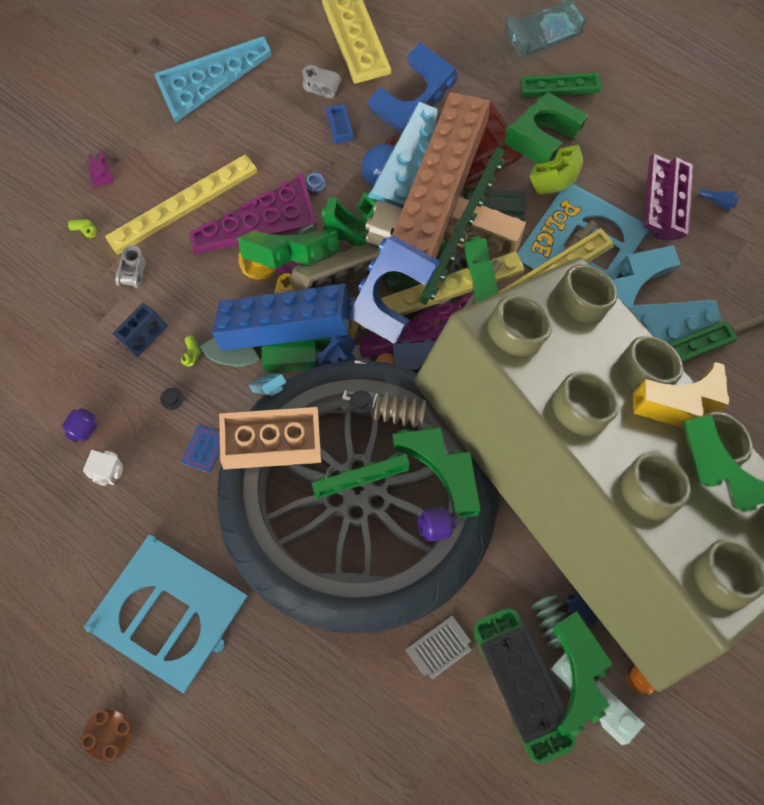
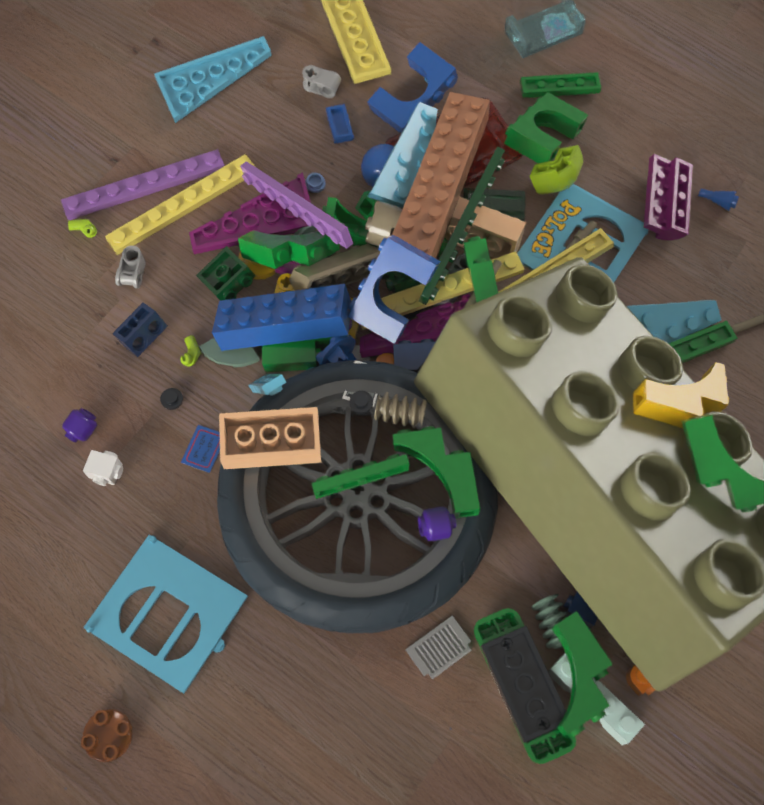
(100, 171): magenta plate -> none
(142, 185): none -> medium lavender plate
(226, 275): none -> dark green plate
(297, 205): none -> medium lavender plate
(642, 267): medium azure arch -> none

